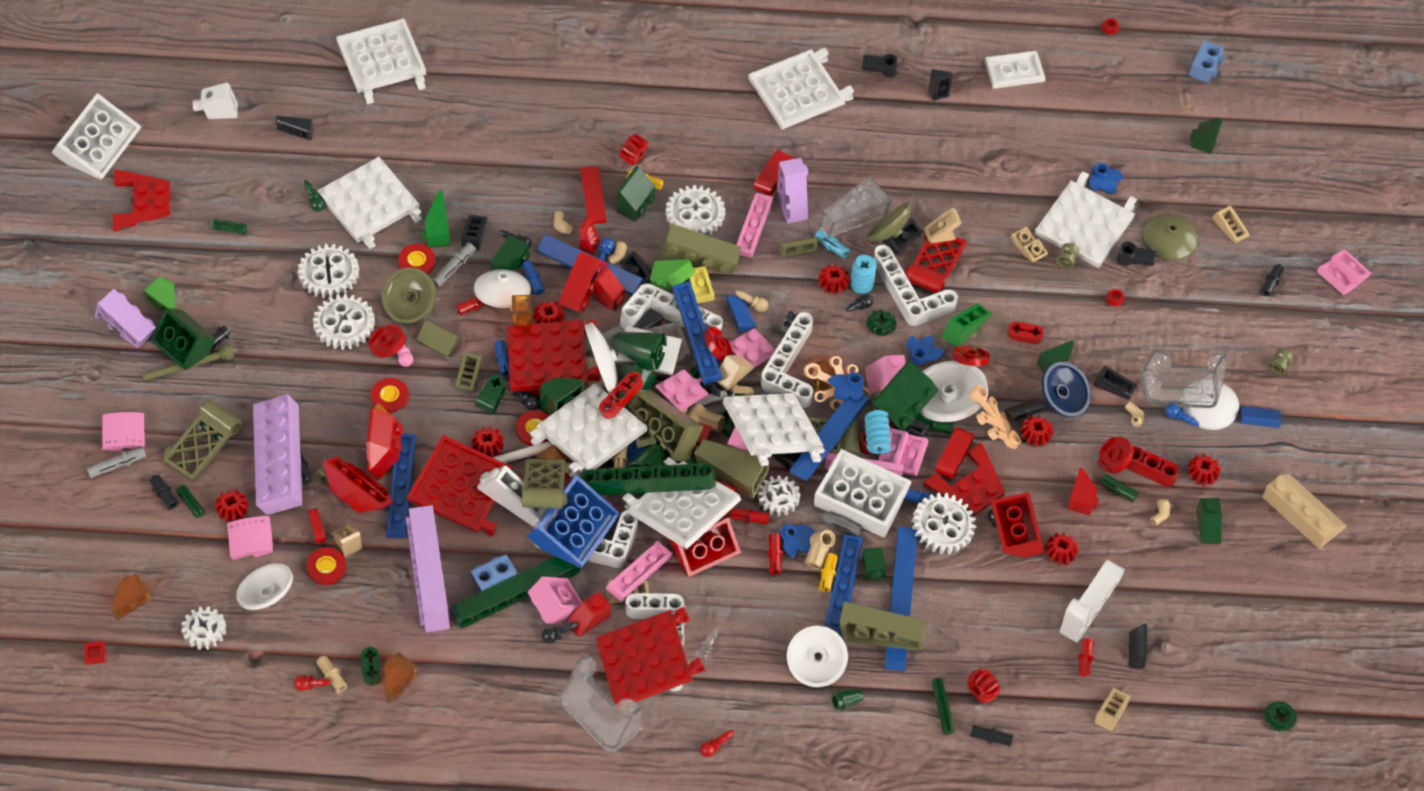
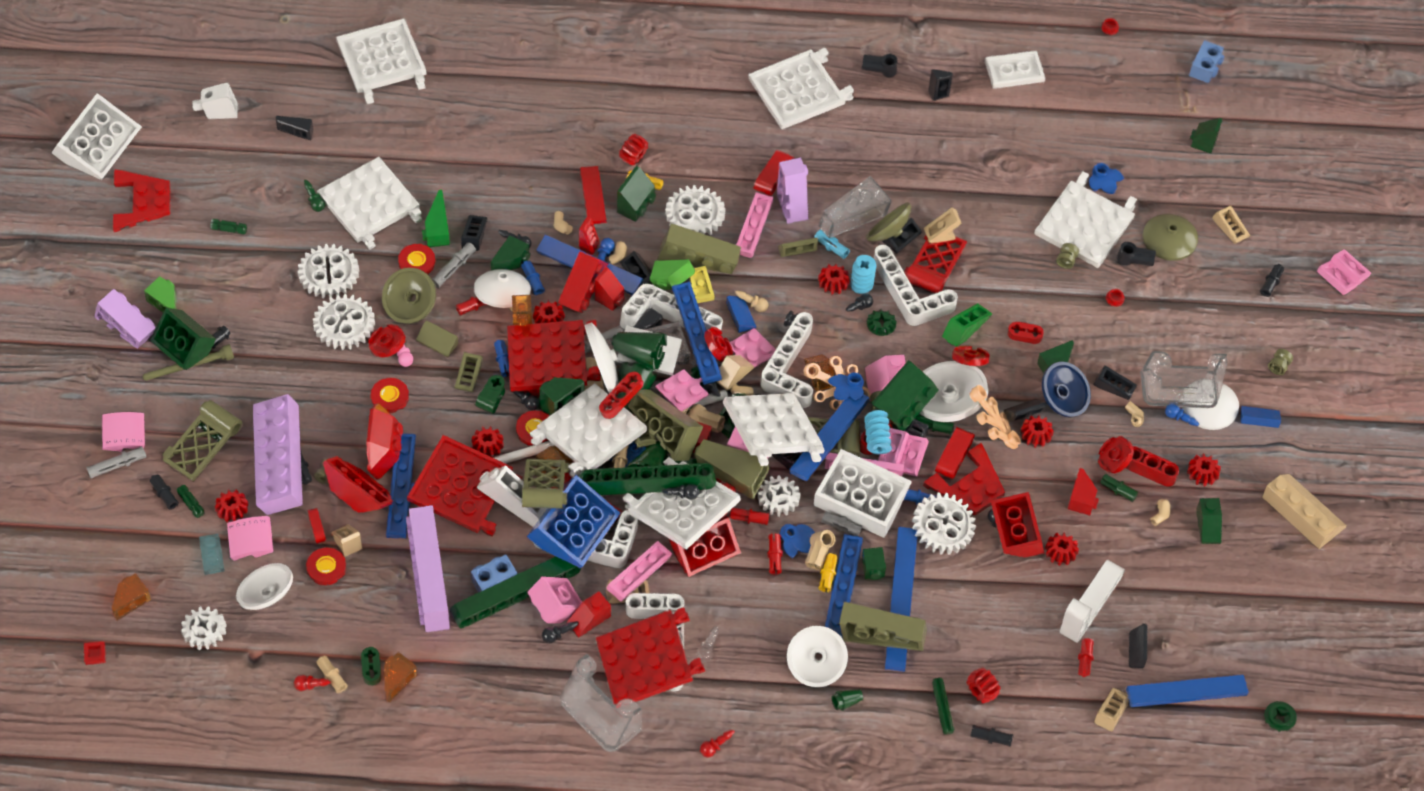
(211, 554): none -> clear light blue plate
(689, 491): none -> black bar
(924, 349): blue plate -> none
(1029, 247): tan slope -> none
(1187, 690): none -> blue tile

